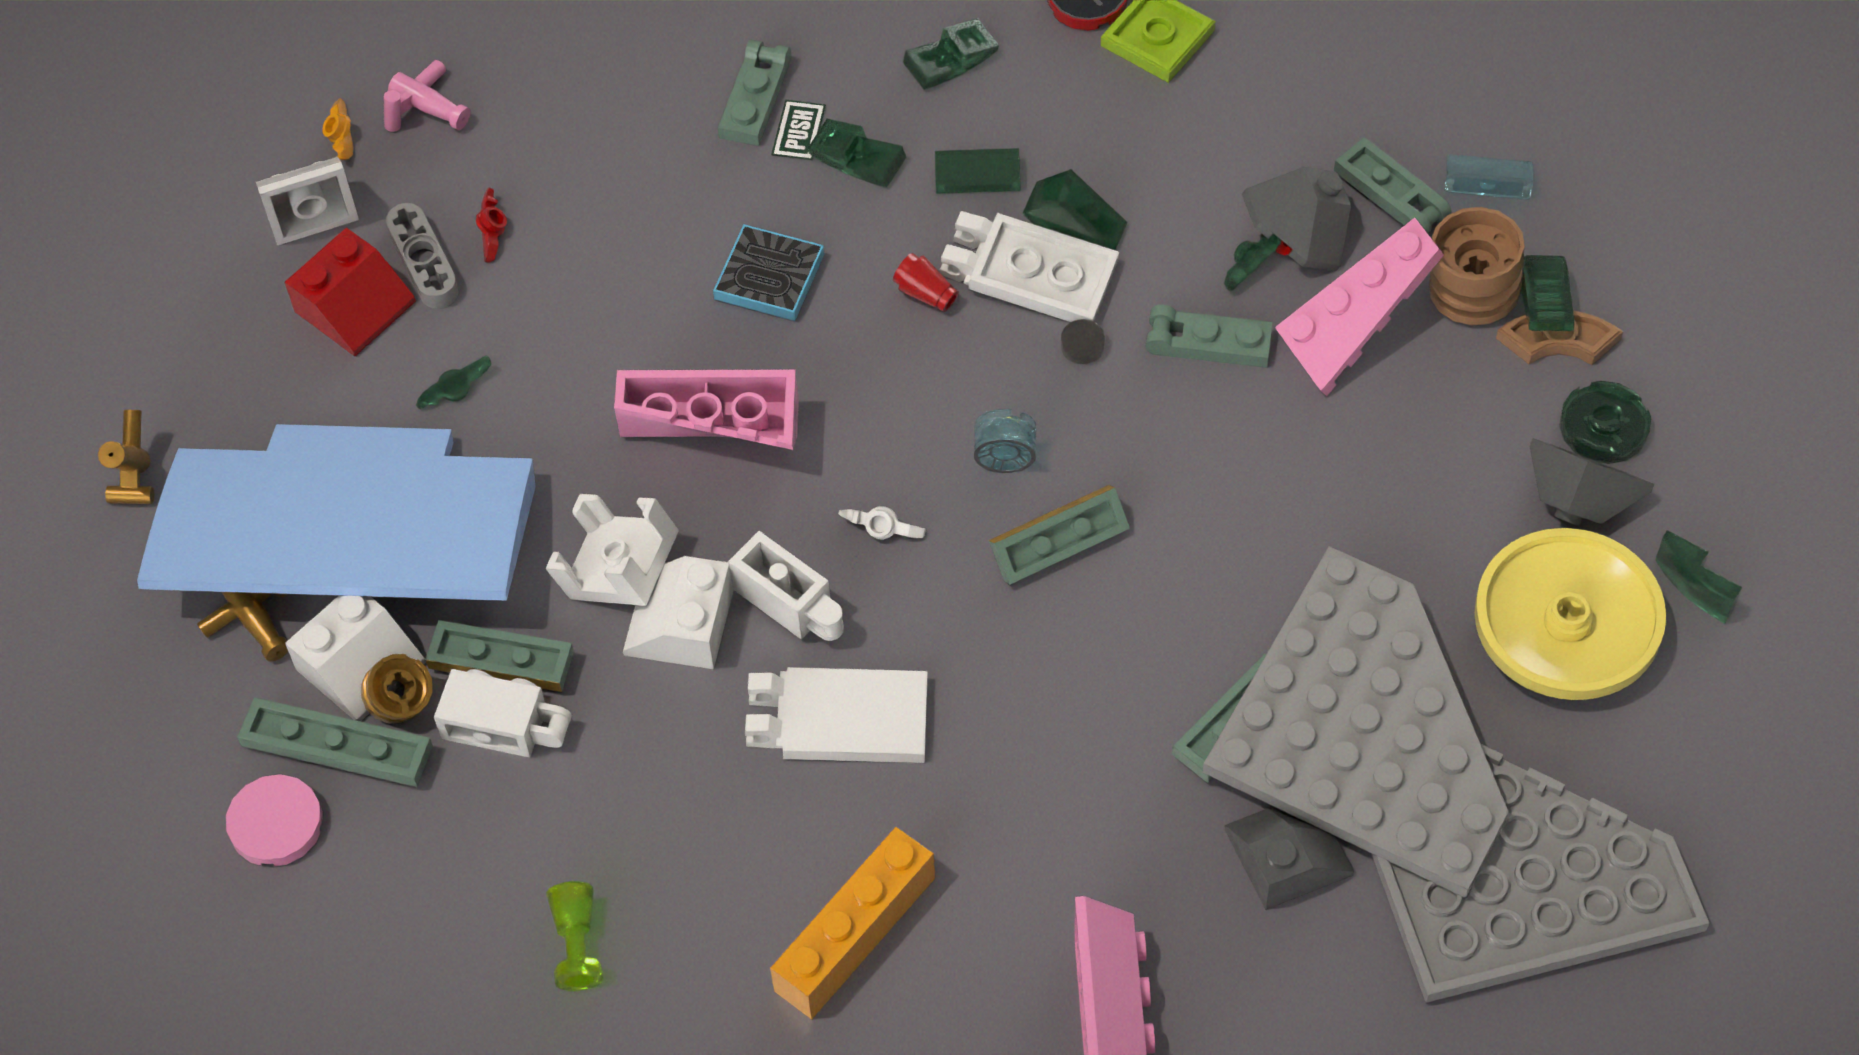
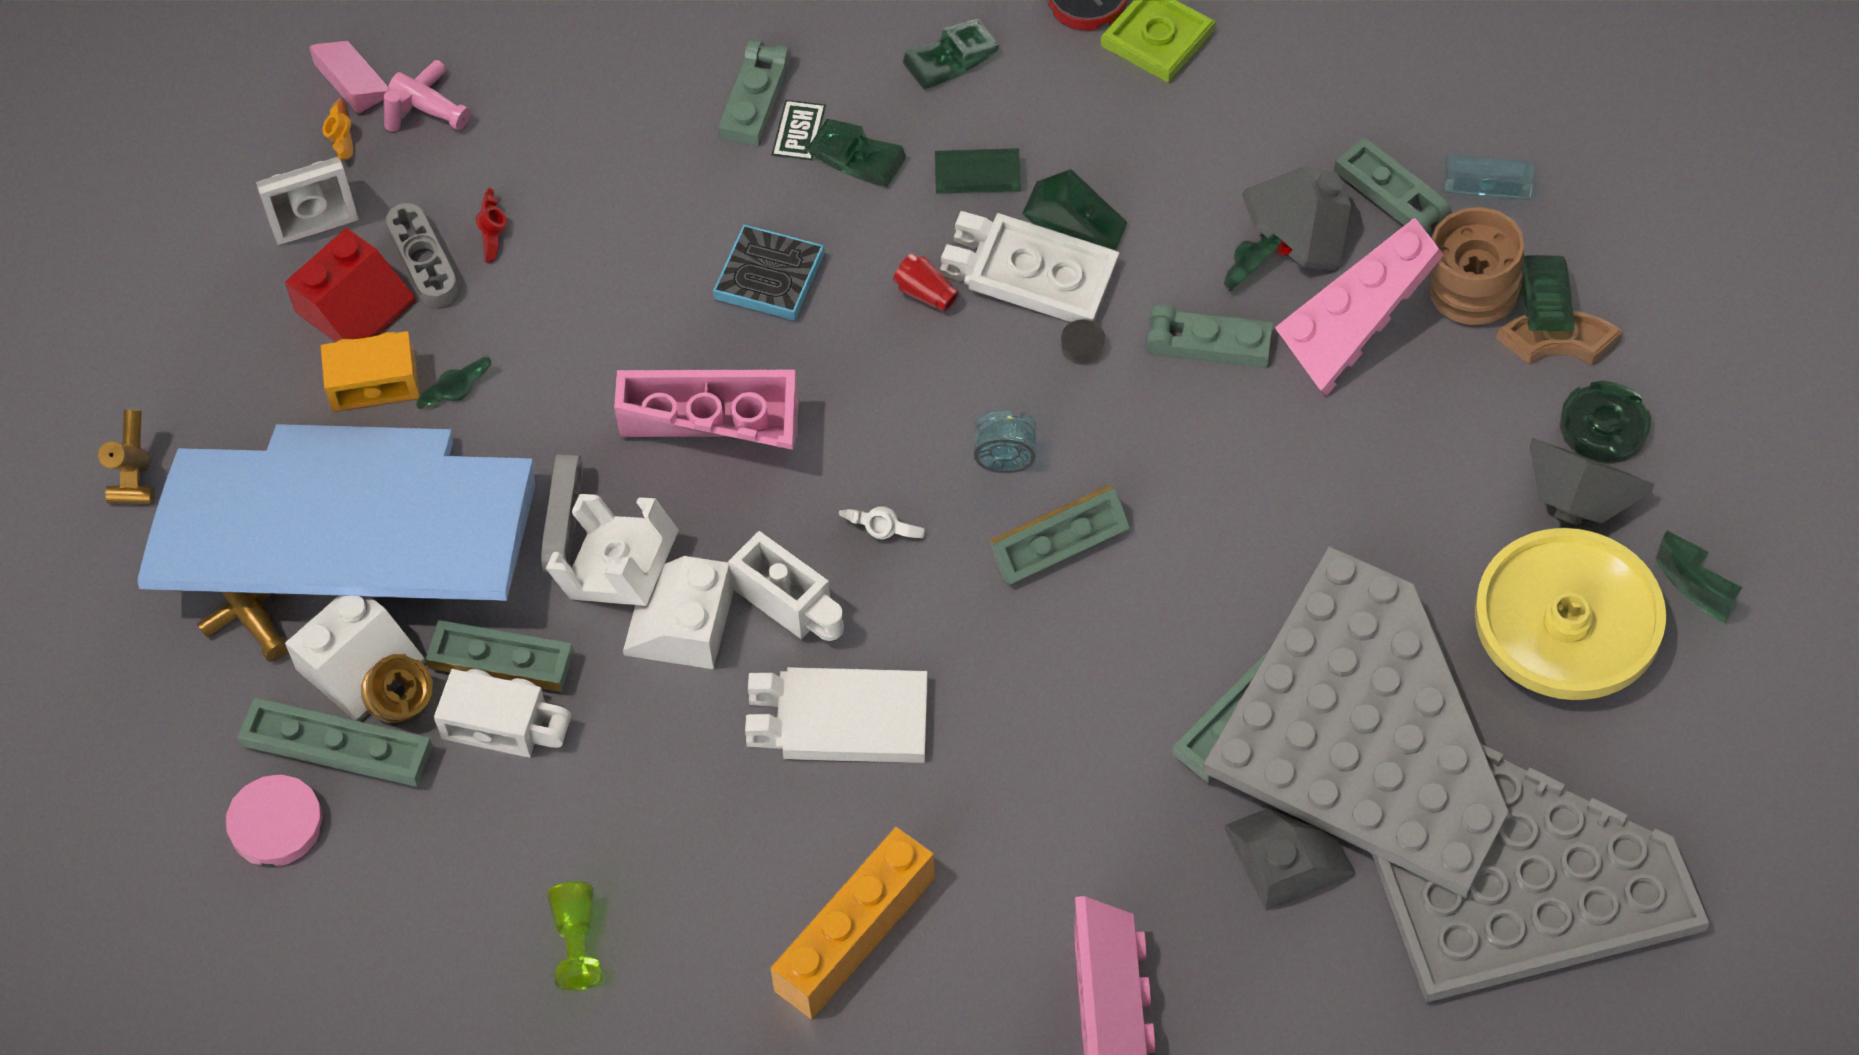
(349, 74): none -> bright pink slope
(369, 371): none -> light orange brick
(560, 521): none -> light grey beam

